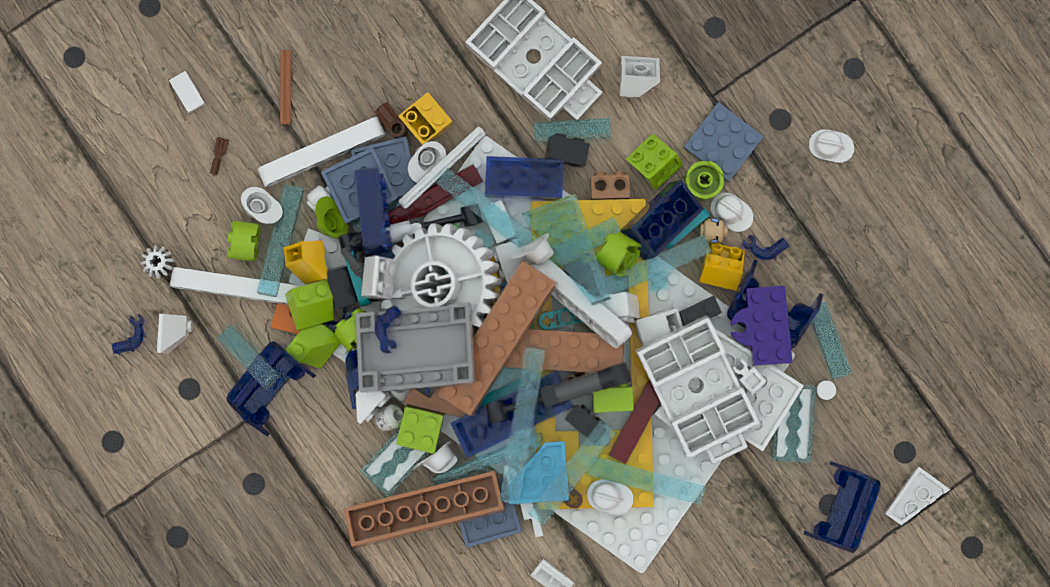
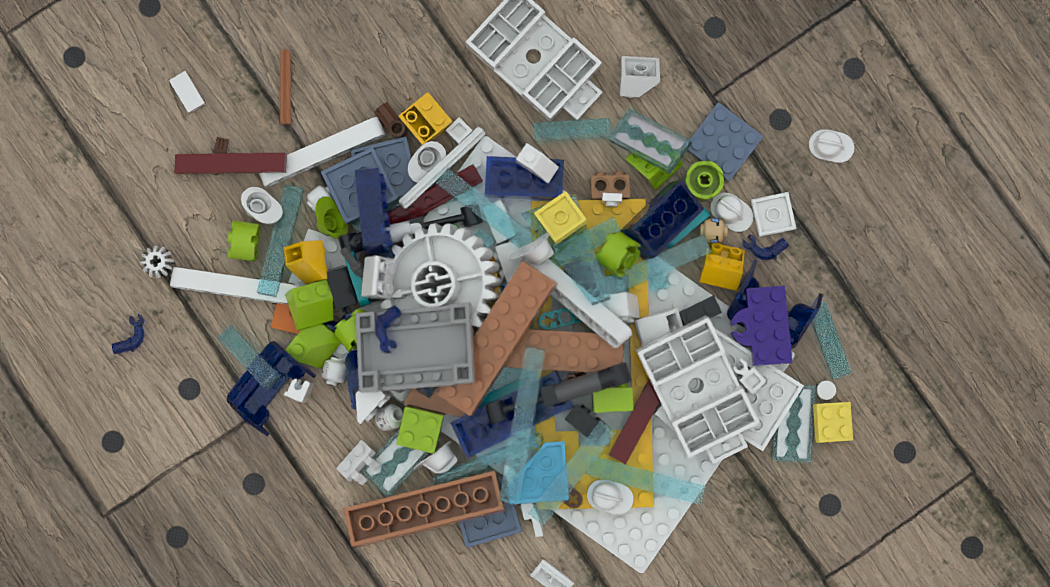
(172, 331): white slope -> none
(230, 163): none -> dark red tile
(299, 392): none -> white hinge
(334, 371): none -> white head
(356, 460): none -> white plate
(458, 130): none -> white plate
(536, 163): none -> white slope
(561, 217): none -> light yellow plate
(573, 151): black brick -> none
(611, 199): none -> white plate
(650, 141): none -> clear light blue piece
(773, 214): none -> white tile
(833, 422): none -> light yellow plate
(850, 509): clear blue windscreen -> none
(916, 494): white wing -> none

